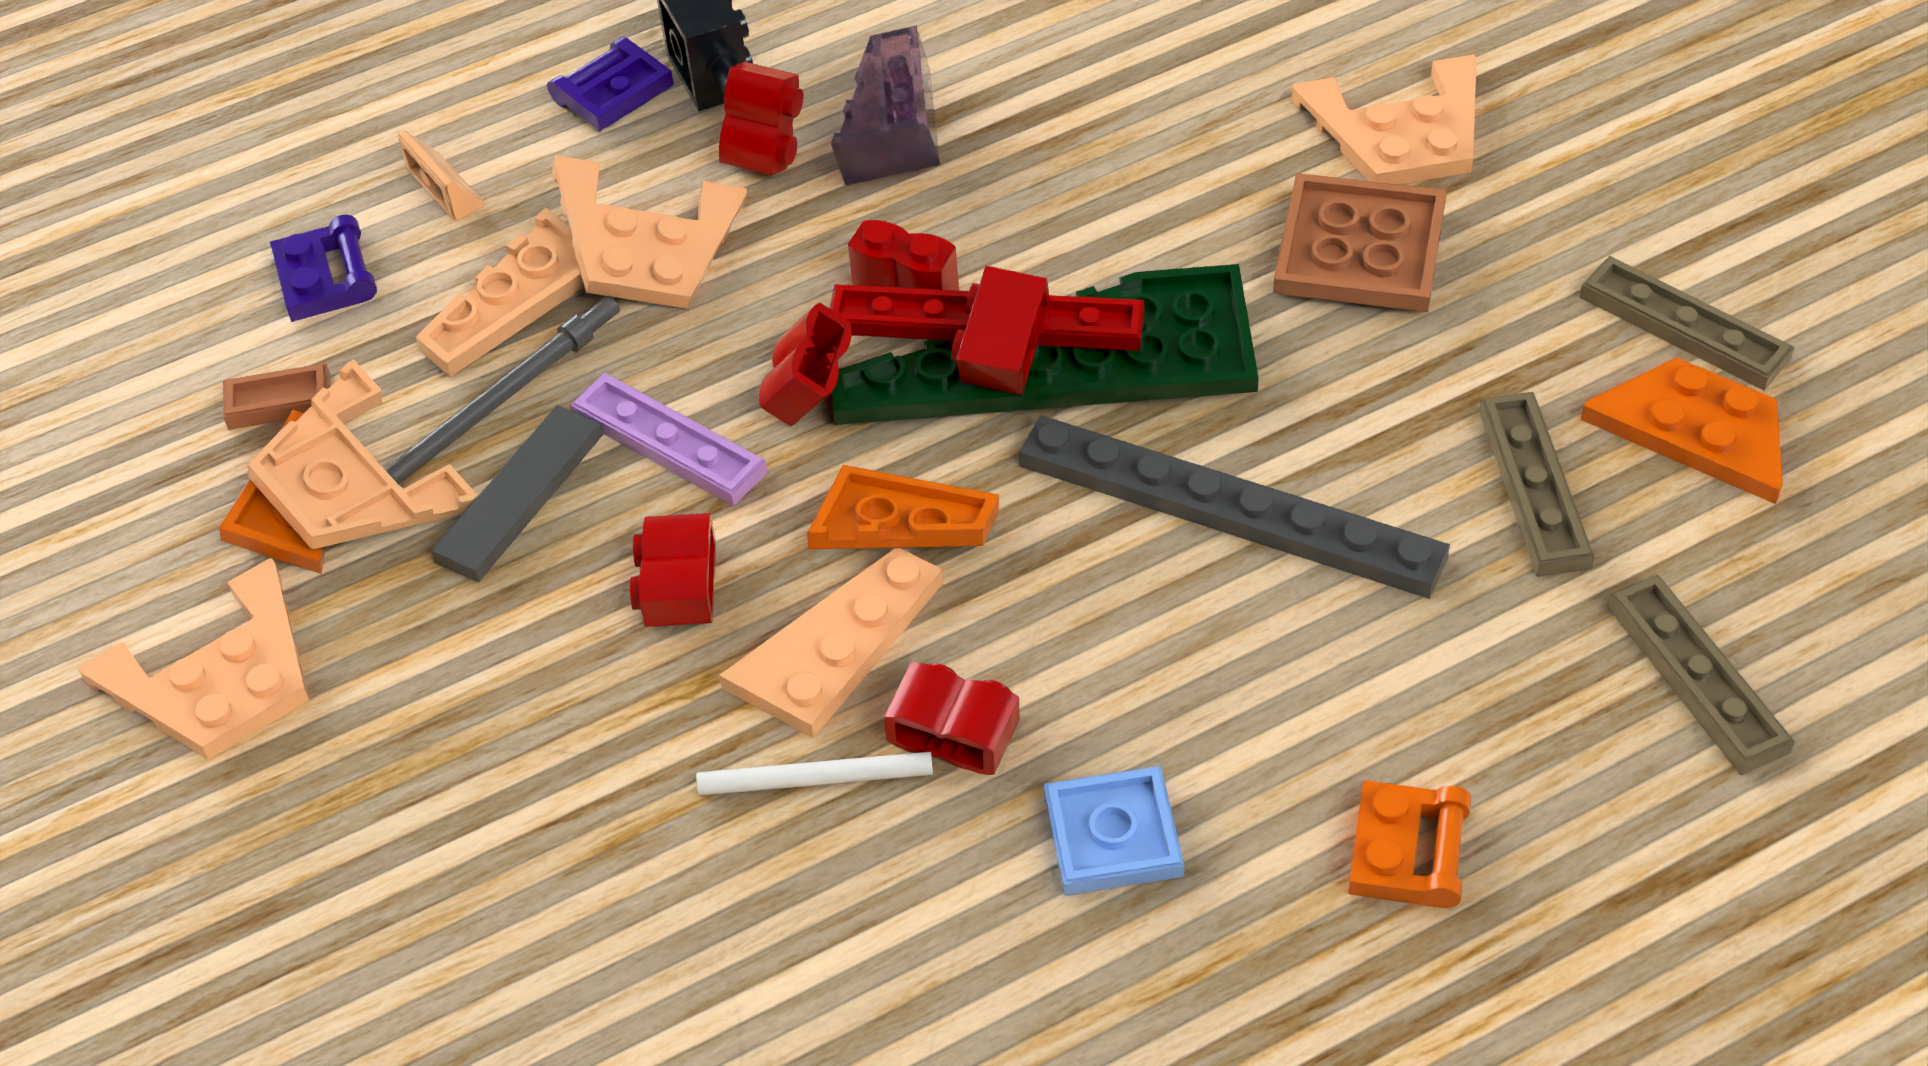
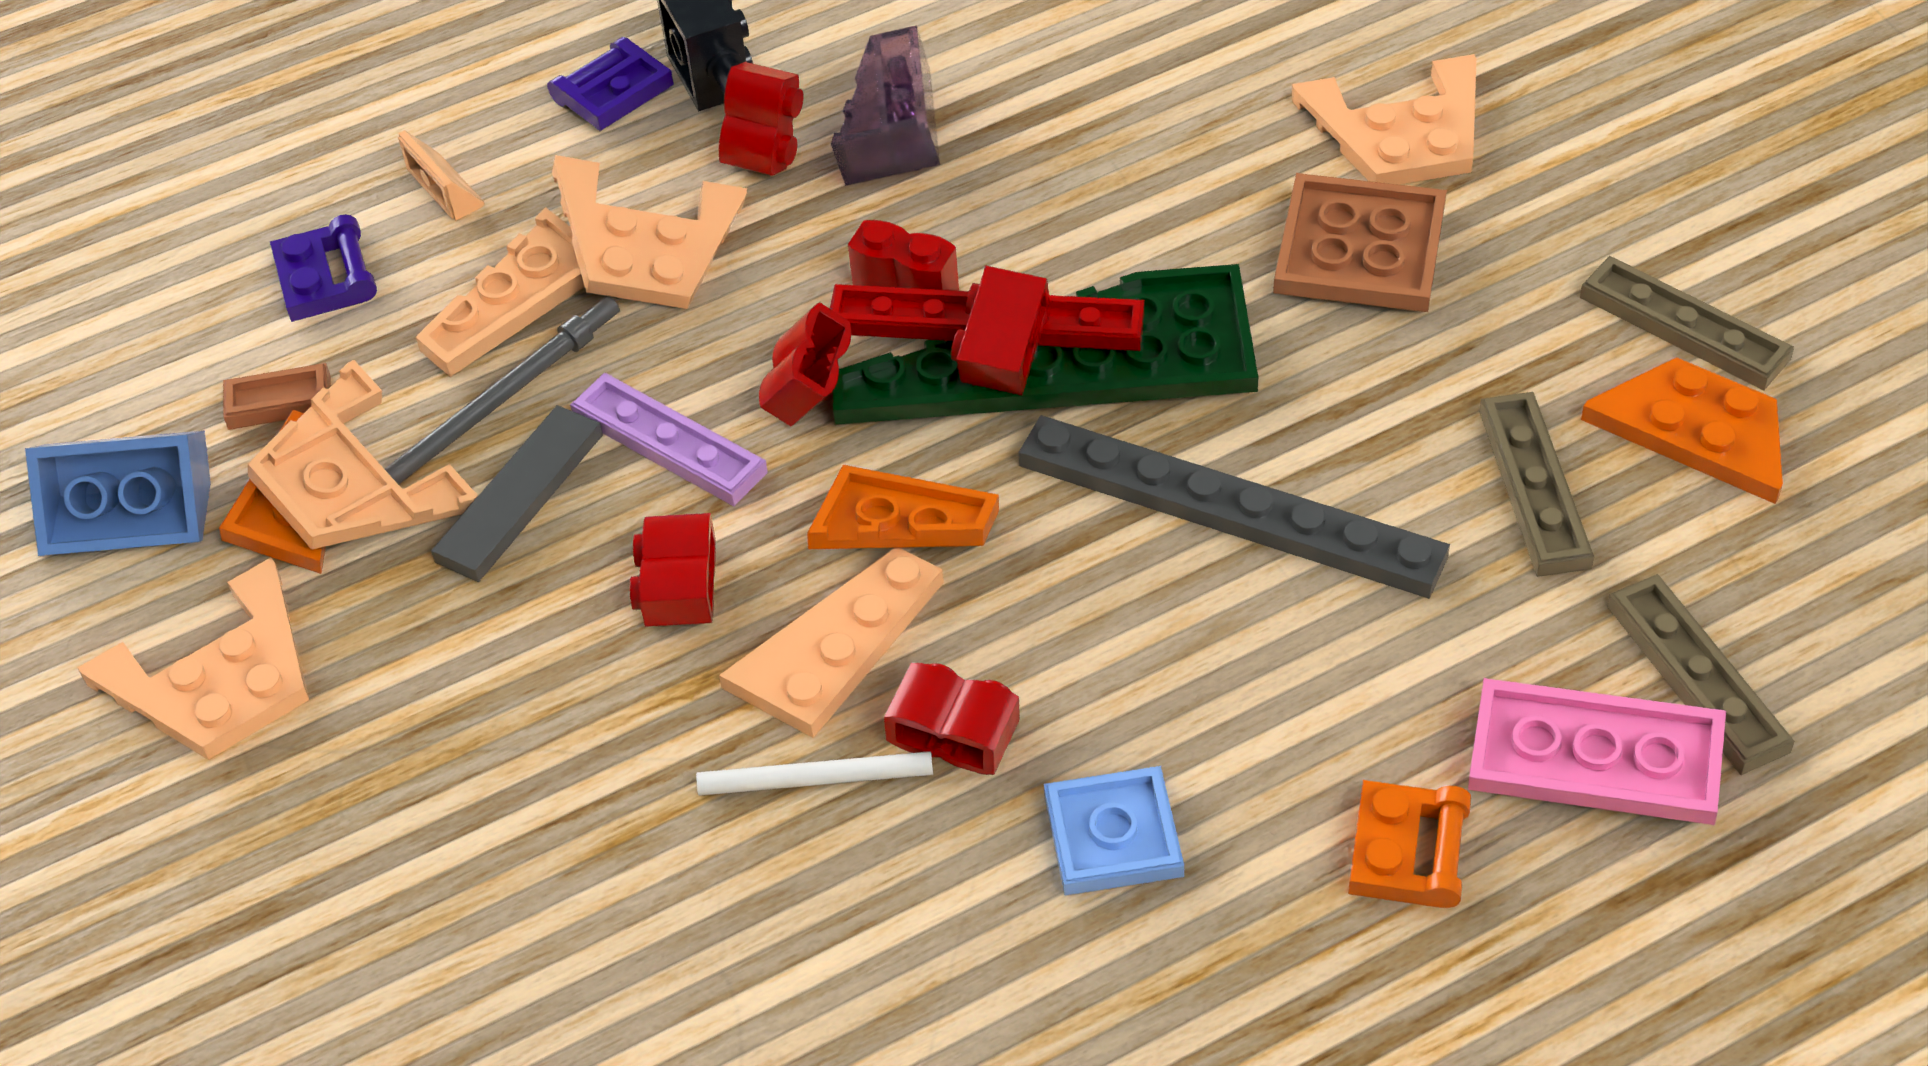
(119, 492): none -> medium blue slope
(1598, 751): none -> bright pink plate

